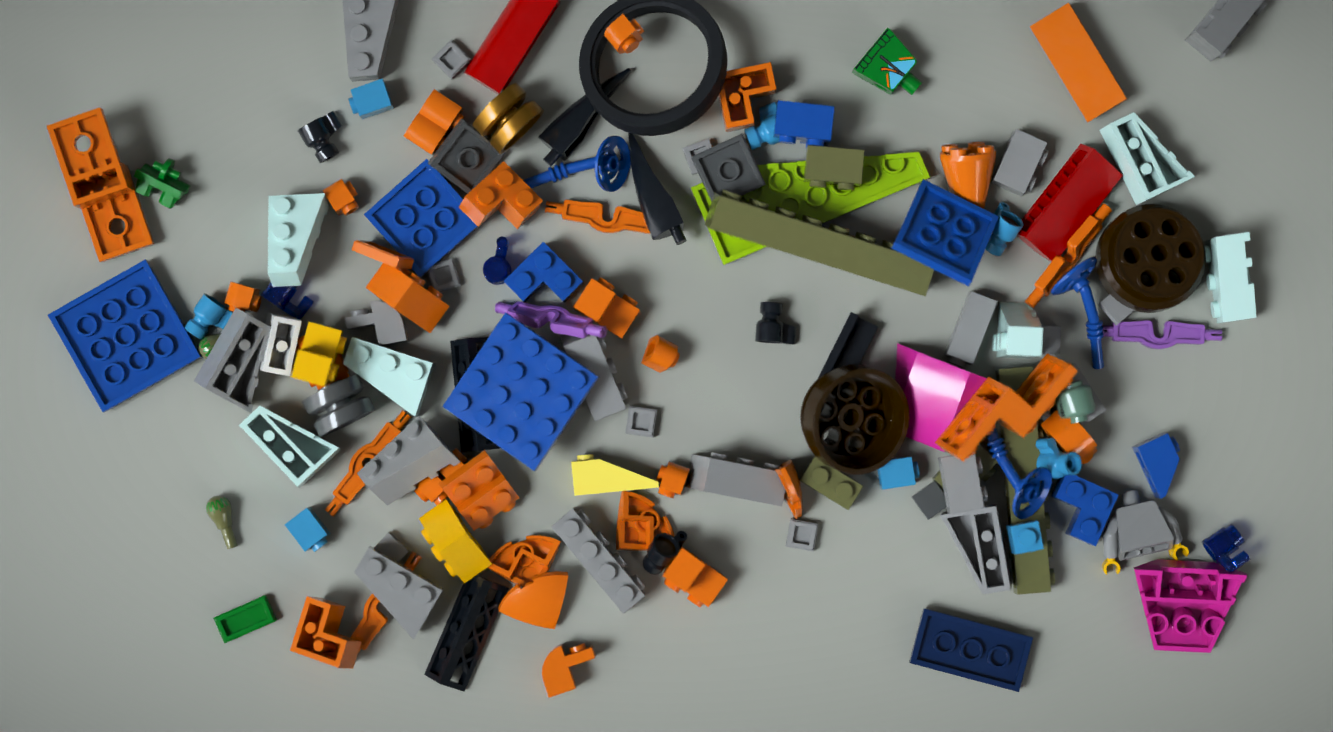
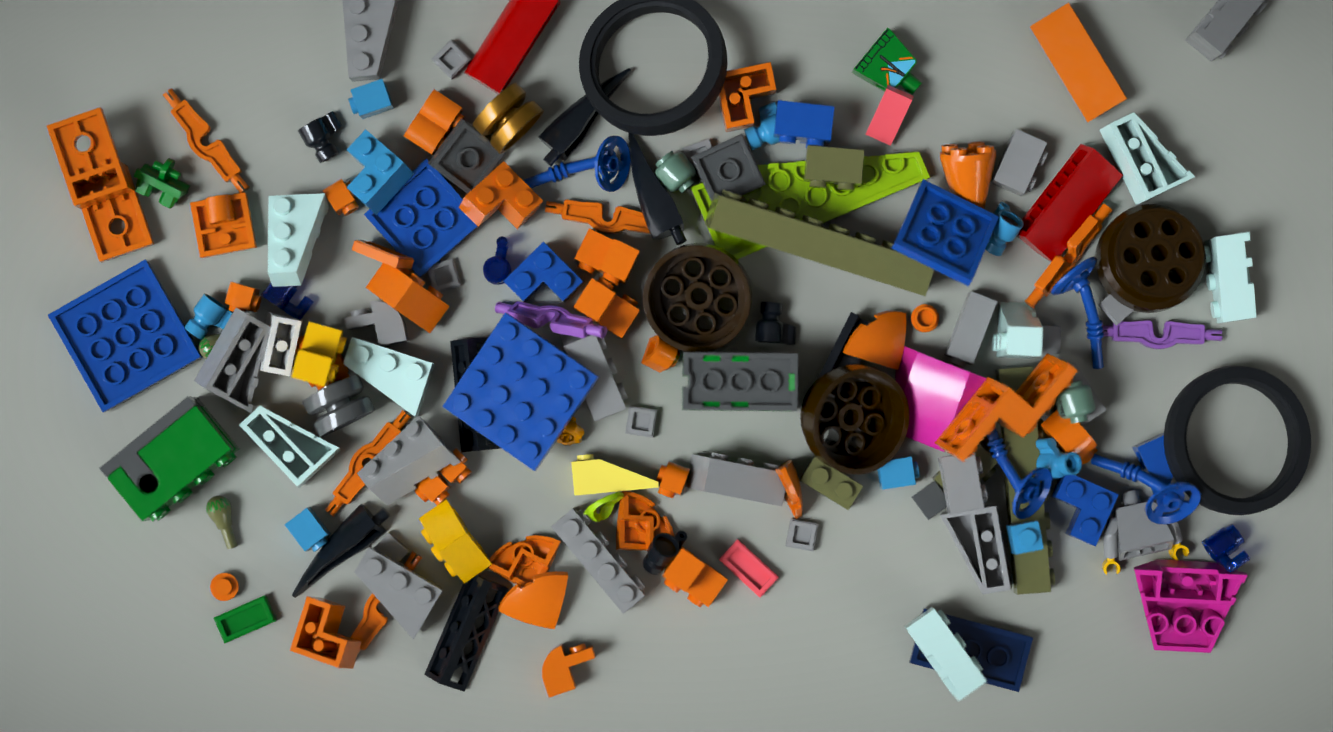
(176, 450): none -> green piece
(196, 130): none -> orange piece
(223, 225): none -> orange plate
(224, 586): none -> orange plate
(351, 537): none -> black piece
(382, 172): none -> dark azure brick
(479, 491): orange plate -> none
(572, 433): none -> light orange piece
(606, 503): none -> lime piece
(607, 256): none -> orange brick
(624, 34): orange plate -> none
(675, 172): none -> sand green head
(688, 333): none -> dark brown wheel
(740, 381): none -> dark grey piece
(748, 568): none -> coral tile
(880, 340): none -> orange brick
(889, 115): none -> coral tile
(924, 318): none -> orange plate
(946, 653): none -> light aqua wedge
(1168, 496): none -> blue dish
(1297, 433): none -> black tyre

